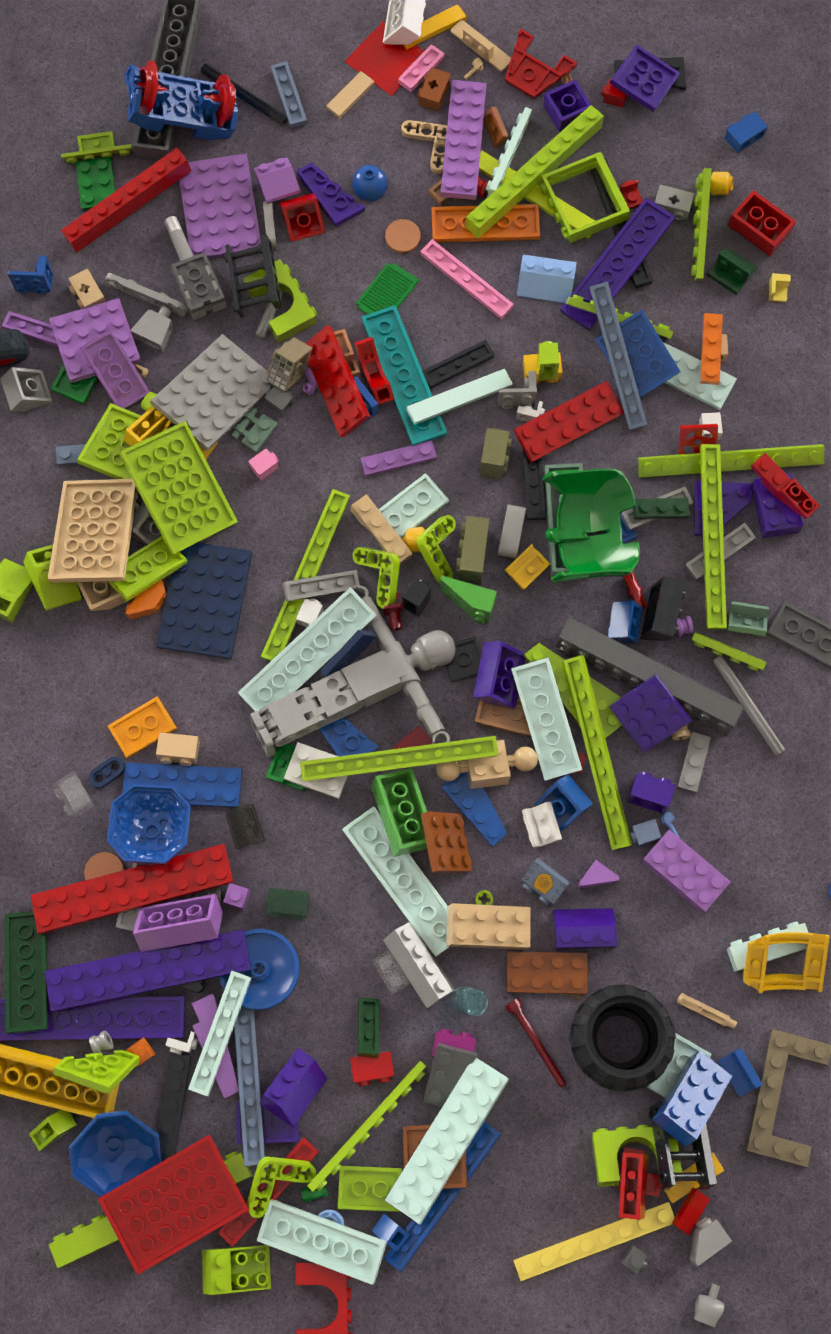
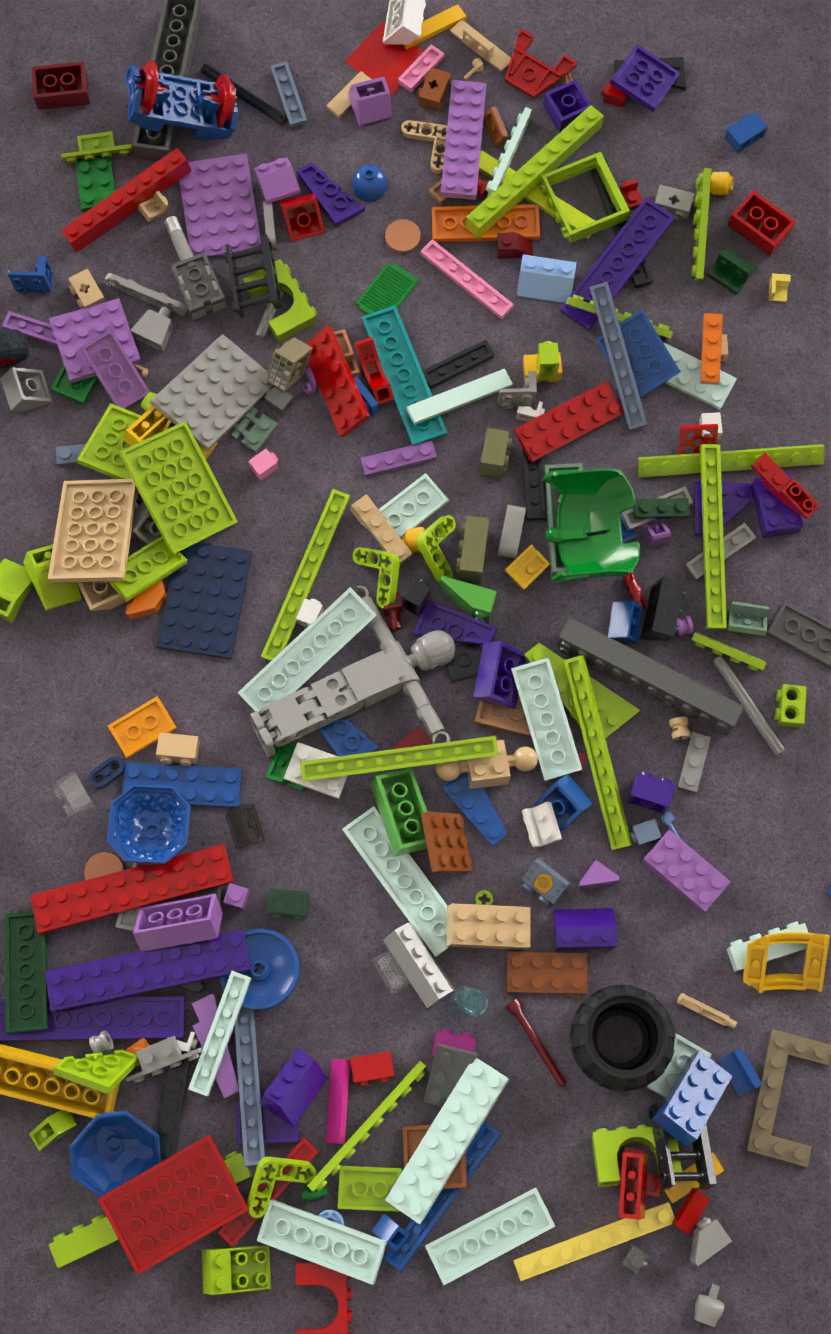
(60, 85): none -> dark red brick
(154, 207): none -> tan bracket
(161, 1055): none -> light grey bracket
(320, 585): light grey plate -> none
(338, 1101): none -> dark pink tile
(349, 652): dark blue tile -> none
(368, 1027): dark green plate -> none
(371, 101): none -> medium lavender slope
(458, 625): none -> dark purple wing
(489, 1236): none -> light aqua plate
(513, 245): none -> dark red slope
(650, 713): dark purple plate -> none
(657, 533): none -> medium lavender slope
(796, 706): none -> lime brick

